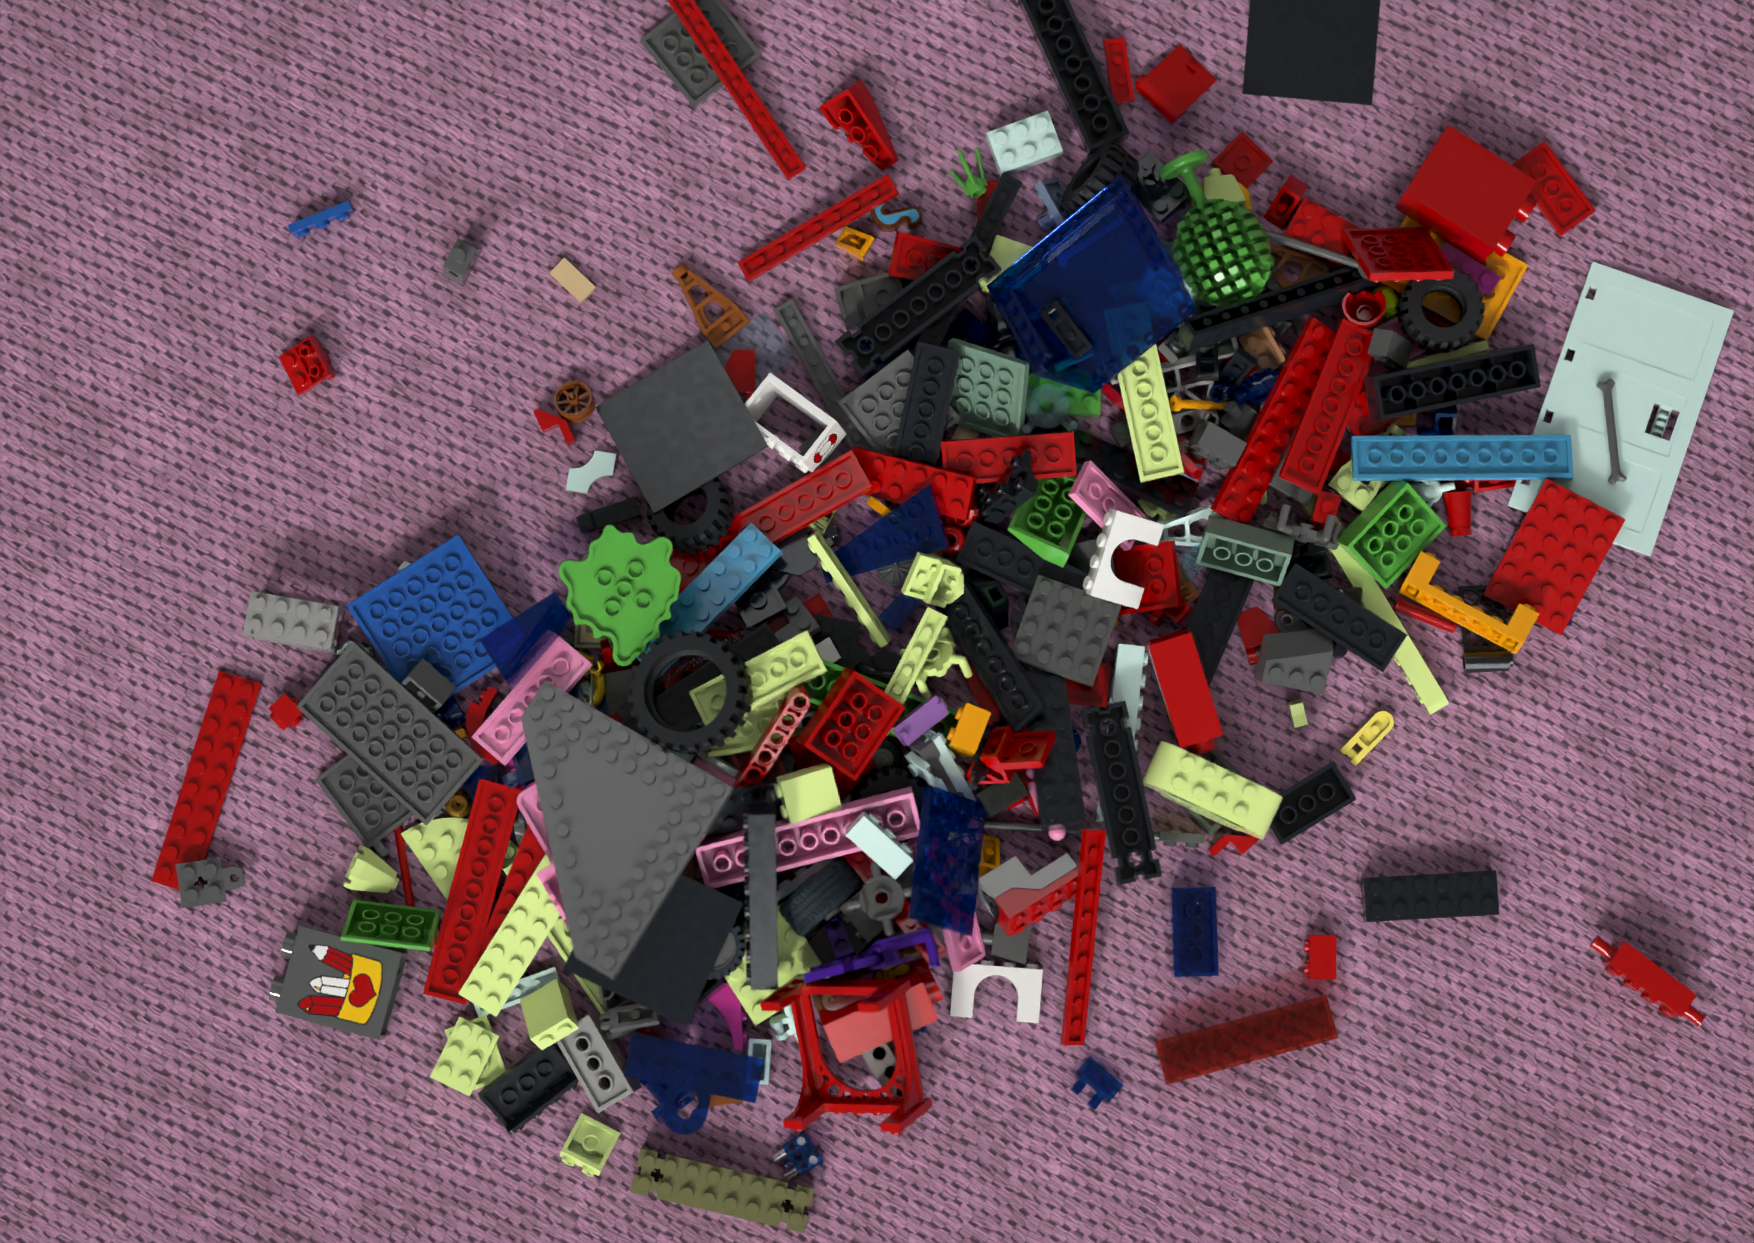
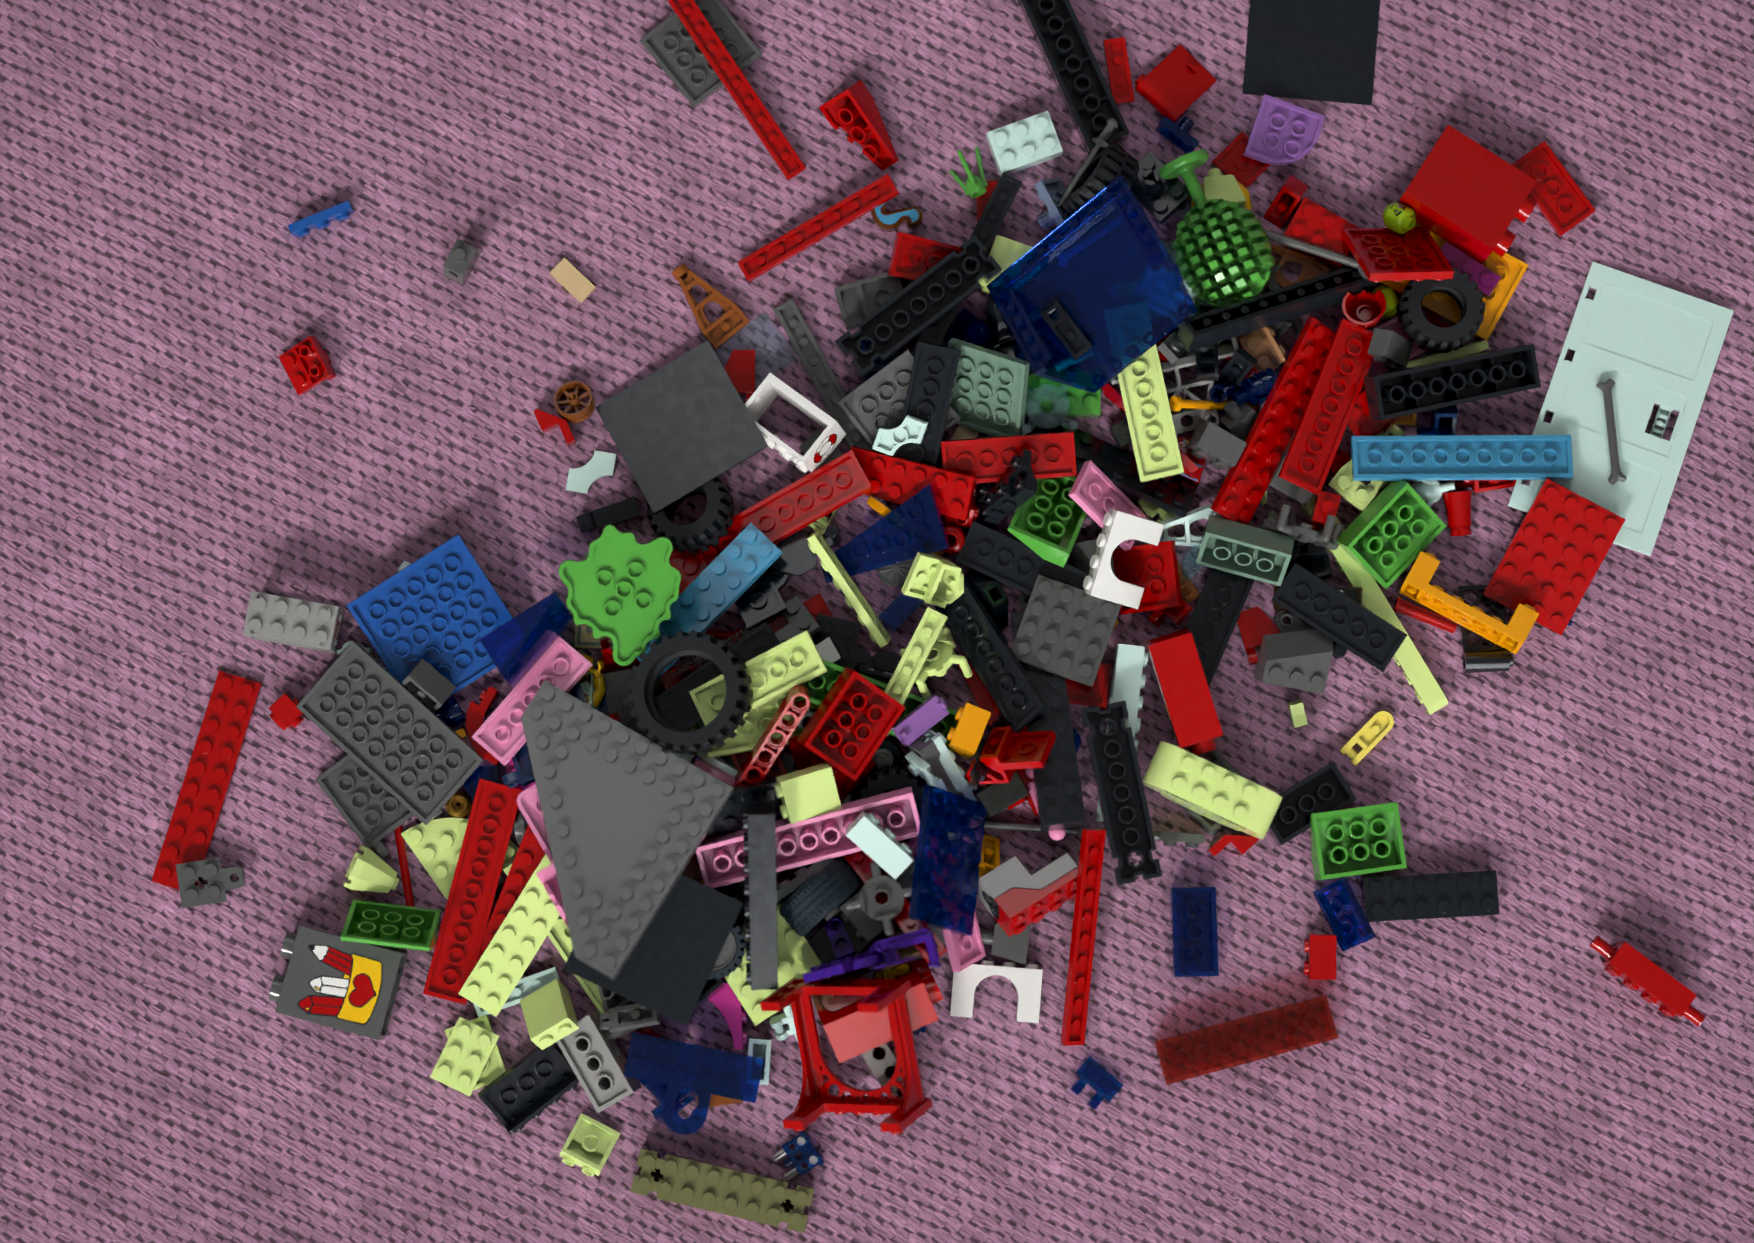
(855, 242): light orange slope -> none
(910, 431): none -> light aqua tile
(1100, 142): none -> dark grey sword
(1178, 133): none -> clear blue tile
(1282, 132): none -> medium lavender plate
(1344, 914): none -> clear blue plate
(1357, 841): none -> bright green slope
(1399, 217): none -> lime head

